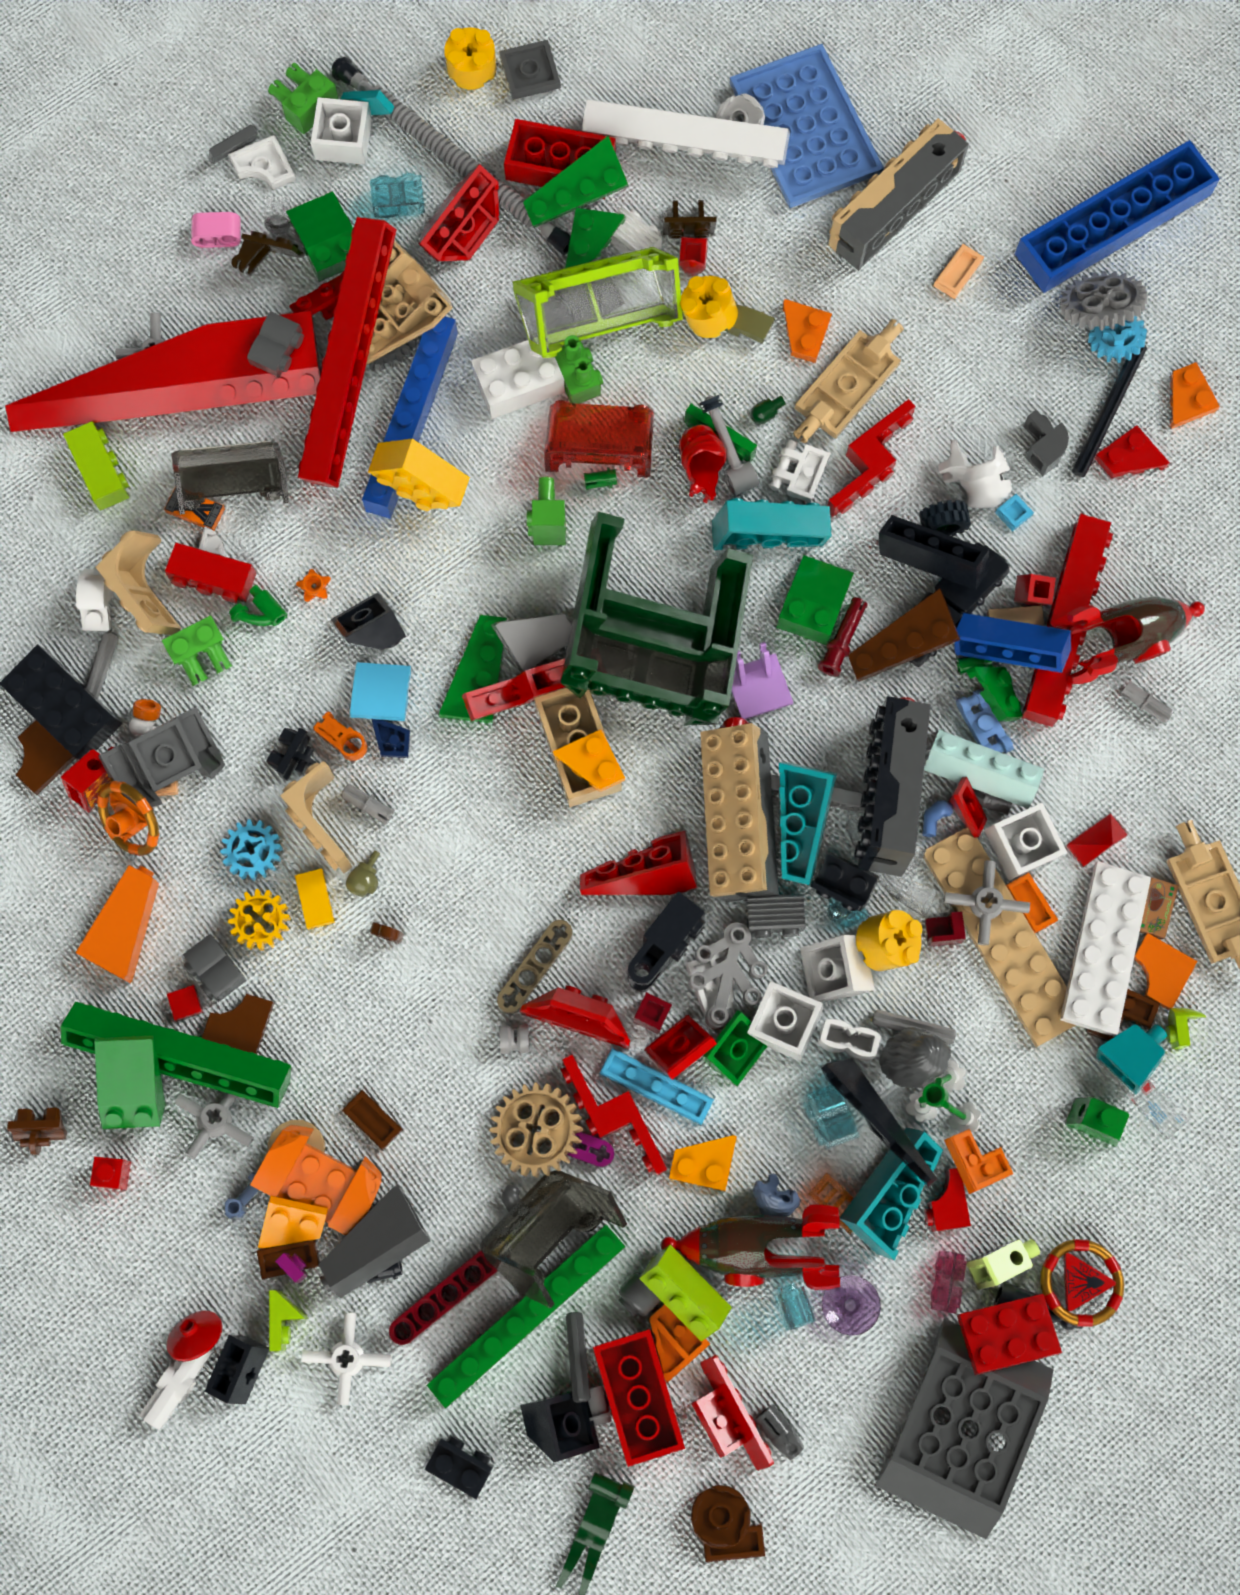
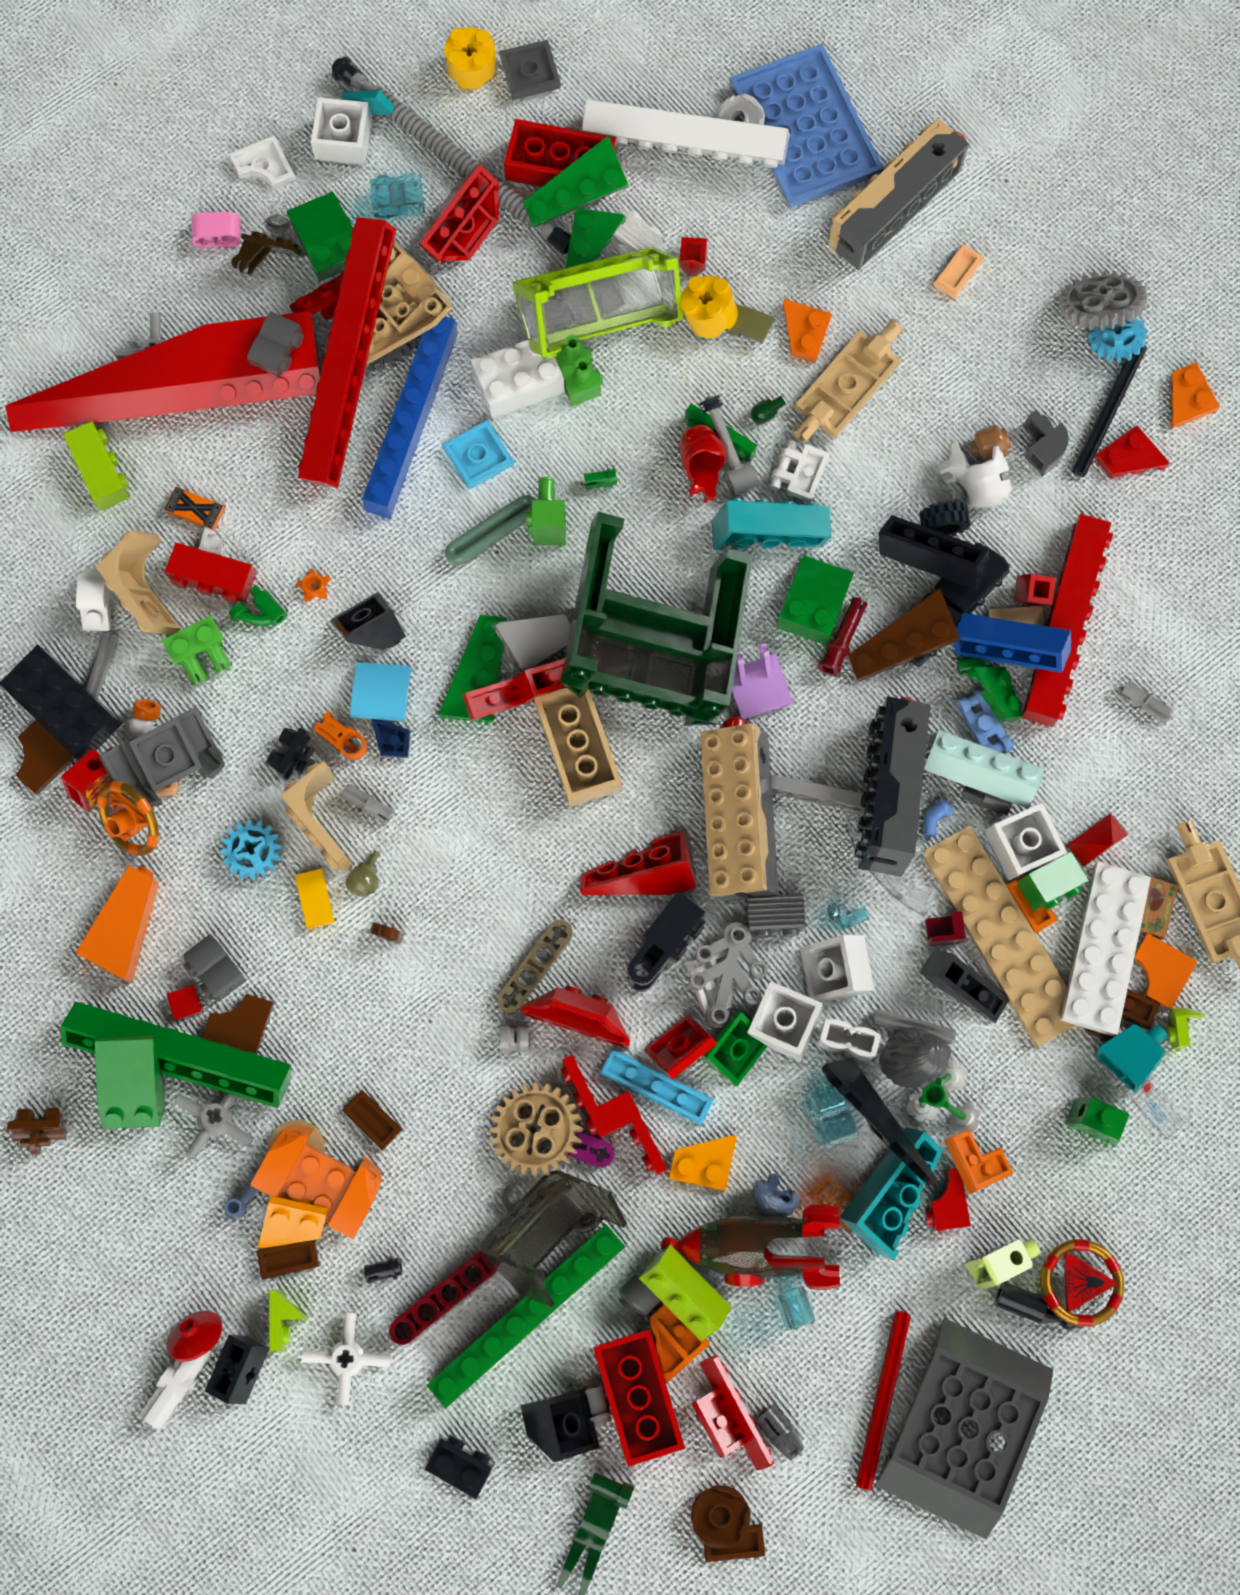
(110, 1173): red brick -> none
(229, 471): clear smoke windscreen -> none
(233, 143): dark grey tile -> none
(243, 921): yellow gear -> none
(293, 1266): magenta plate -> none
(301, 103): bright green brick -> none
(374, 1244): dark grey slope -> none
(418, 474): yellow brick -> none
(478, 454): none -> medium azure tile
(489, 531): none -> sand green piece
(577, 1357): dark grey axle -> none
(592, 760): light orange wing -> none
(599, 436): clear red windscreen -> none
(652, 1013): dark red panel -> none
(698, 226): dark brown plate -> none
(804, 812): teal wedge -> none
(845, 882): black bracket -> none
(866, 1306): clear purple dish -> none
(871, 458): red bracket -> none
(883, 1400): none -> red axle
(889, 940): yellow brick -> none
(945, 1295): clear pink hinge -> none
(964, 984): none -> black slope
(968, 807): red slope -> none
(988, 438): none -> medium nougat head
(994, 896): light grey bar -> none
(1009, 1334): red plate -> none
(1014, 512): medium azure tile -> none
(1052, 882): none -> brick
(1116, 216): blue brick -> none
(1137, 628): piece -> none

